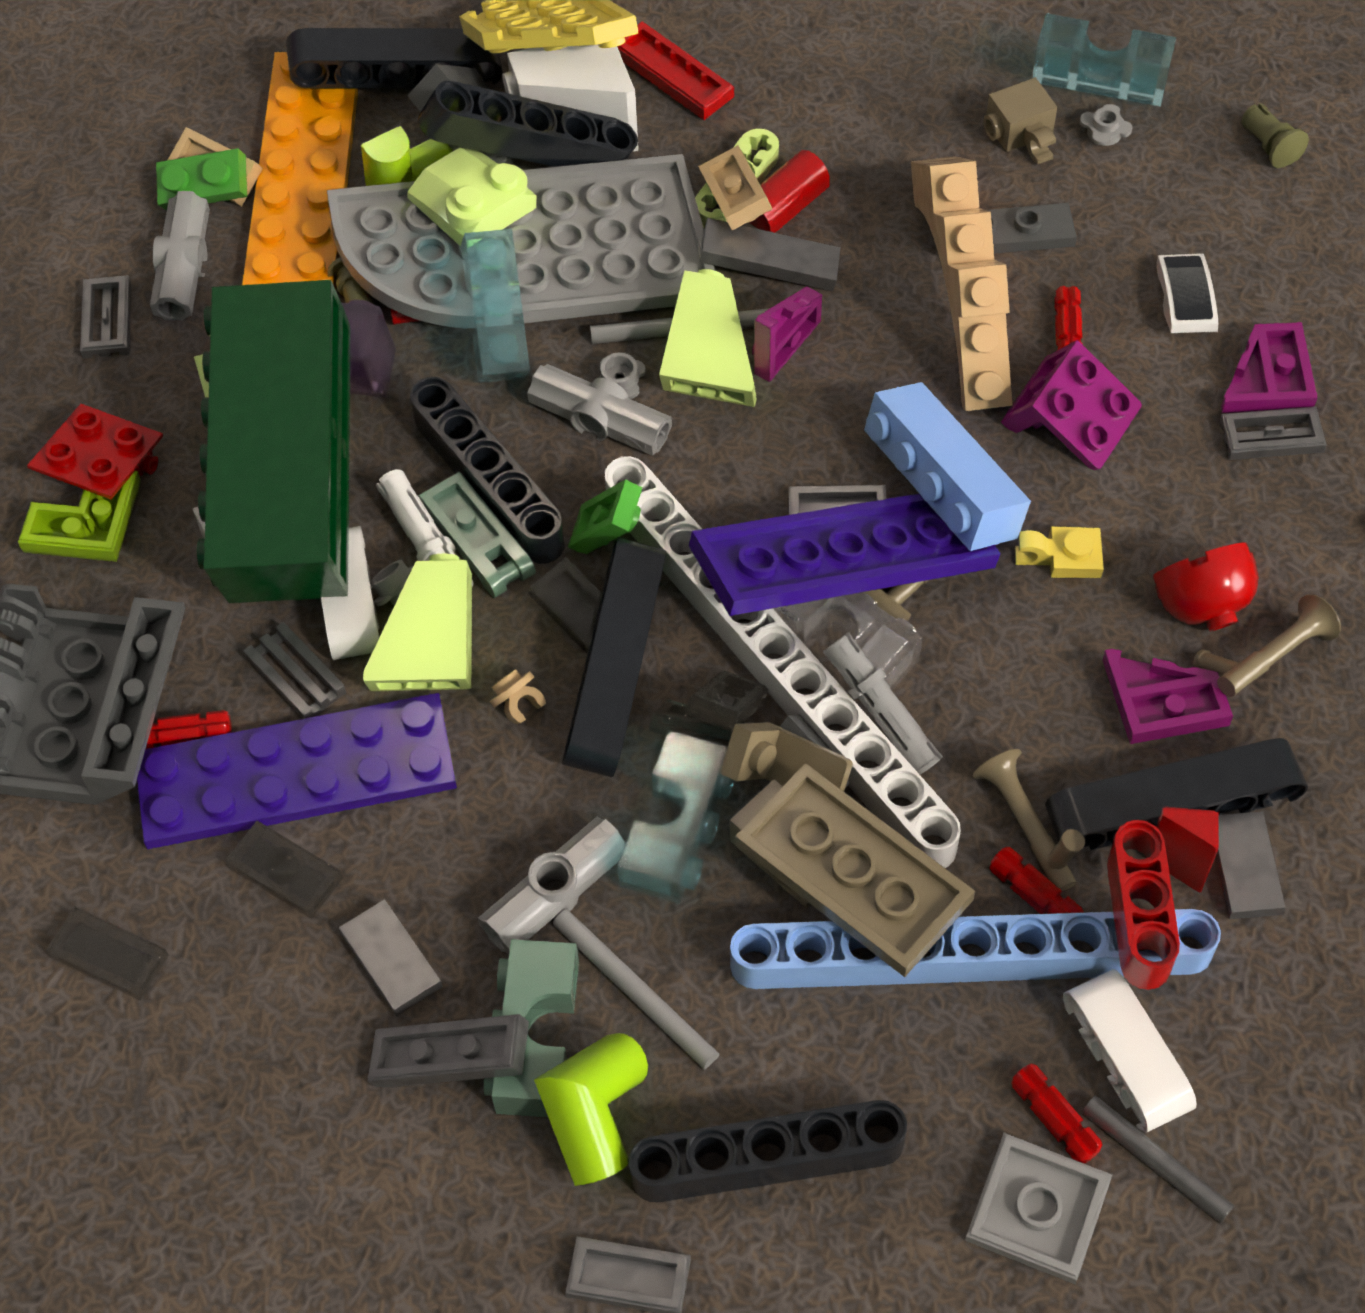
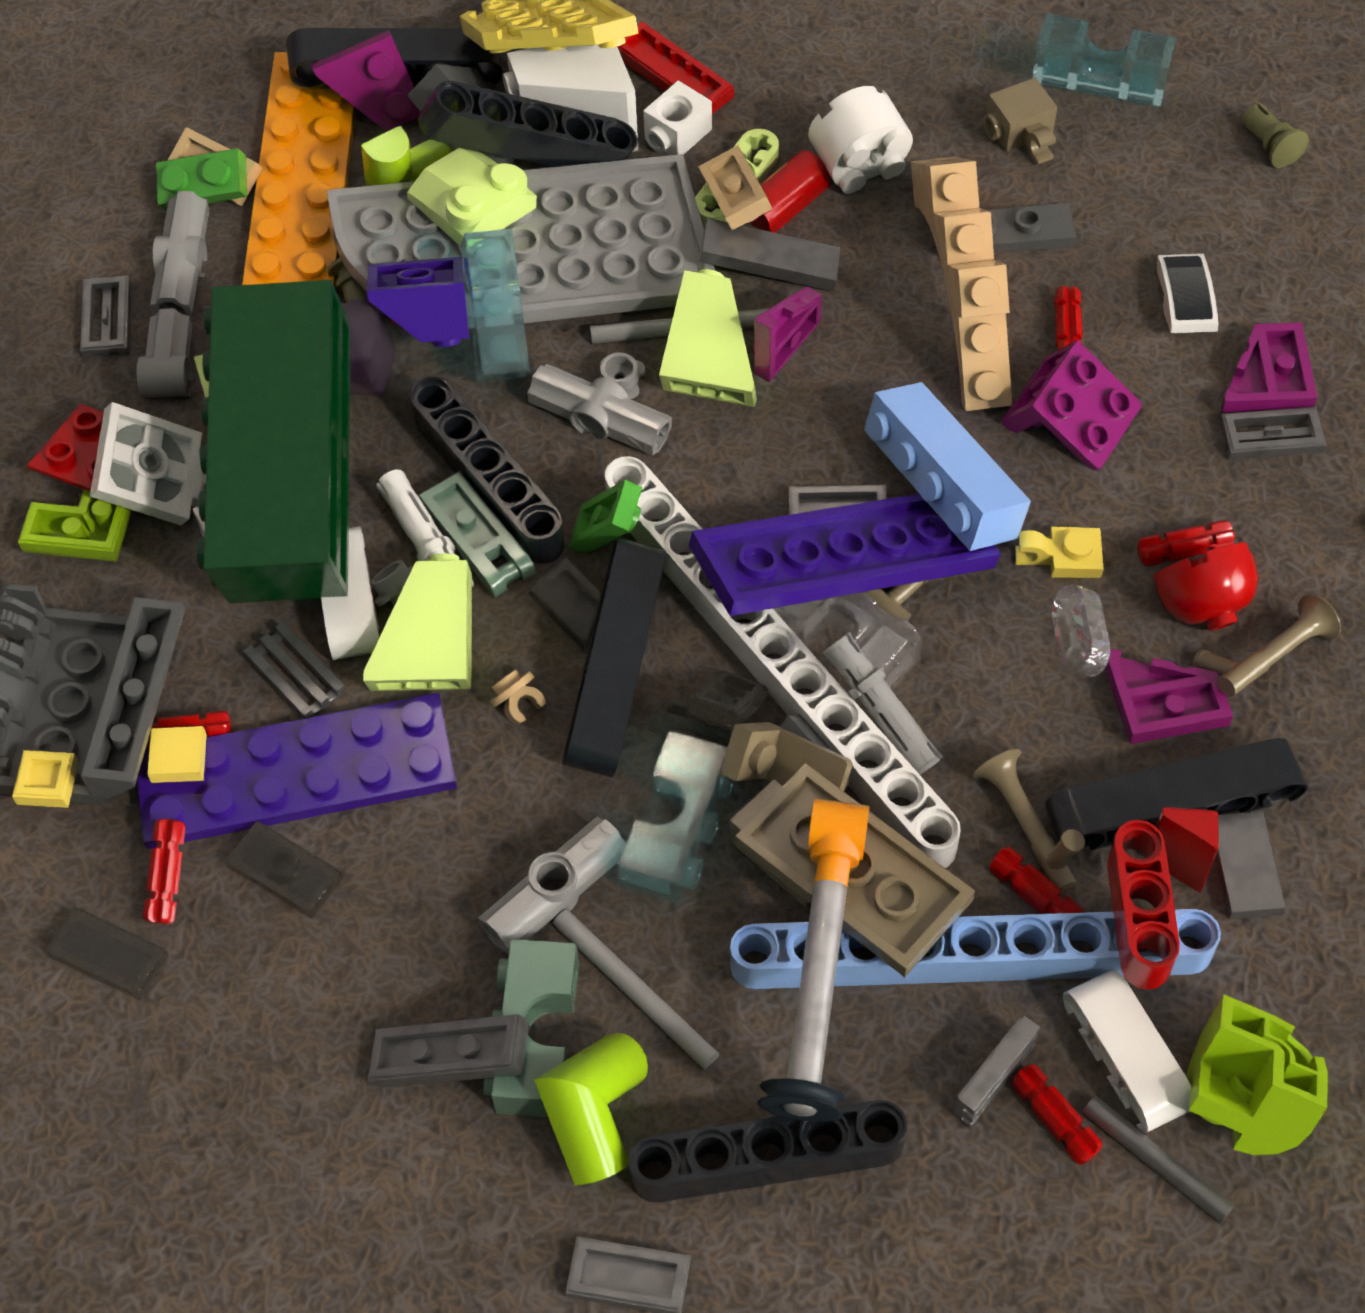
(45, 779): none -> light yellow tile
(148, 464): none -> white piece
(164, 871): none -> red axle
(167, 361): none -> light grey piece
(177, 754): none -> light yellow tile
(372, 80): none -> magenta wing
(390, 957): flat silver tile -> none
(422, 298): none -> dark purple slope
(677, 120): none -> white brick
(836, 846): none -> piece
(861, 138): none -> white brick
(995, 1071): none -> flat silver tile
(1039, 1208): light grey tile -> none
(1080, 630): none -> clear beam
(1105, 125): light grey plate -> none
(1184, 542): none -> red axle
(1256, 1079): none -> lime brick

